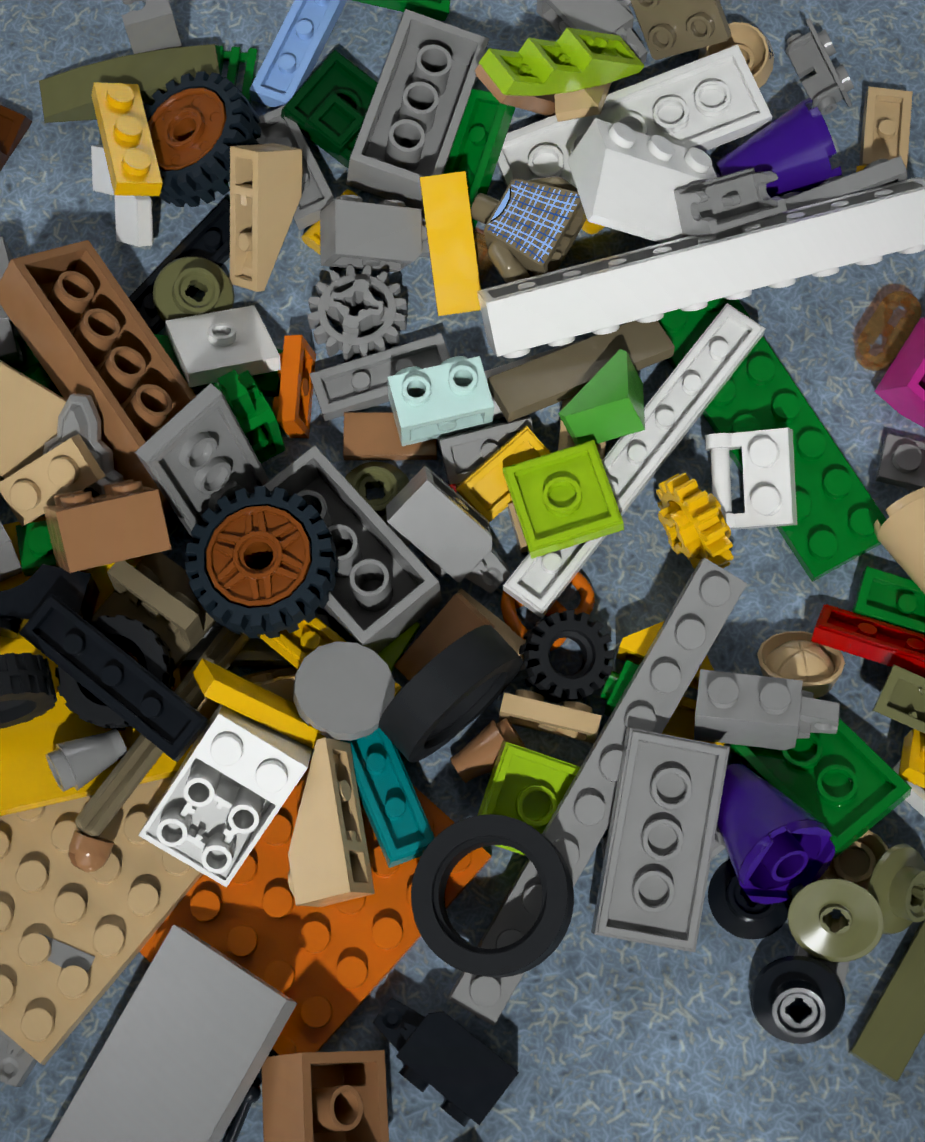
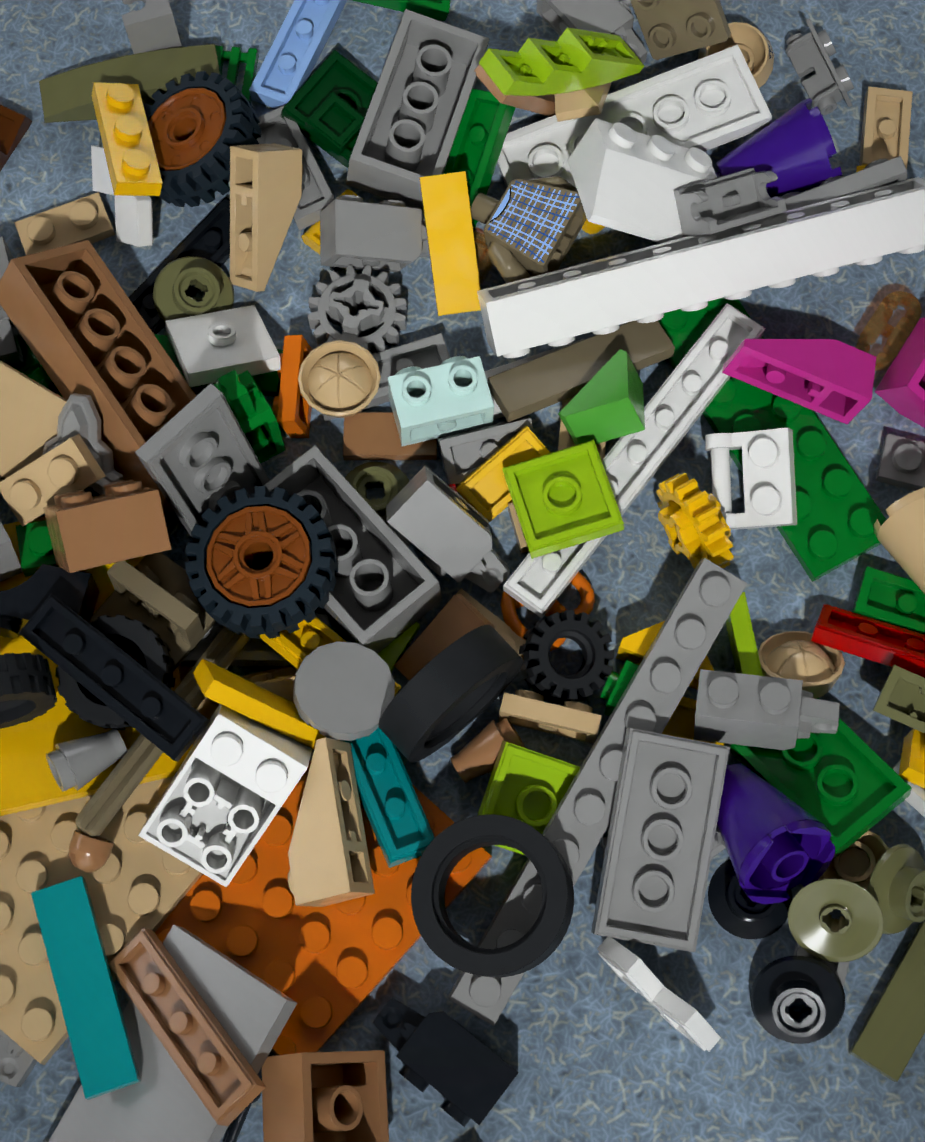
(65, 225): none -> tan plate
(85, 988): none -> teal tile
(186, 1027): none -> medium nougat tile
(339, 378): none -> tan hat
(672, 1008): none -> white tile
(742, 639): none -> lime tile
(808, 372): none -> dark pink slope

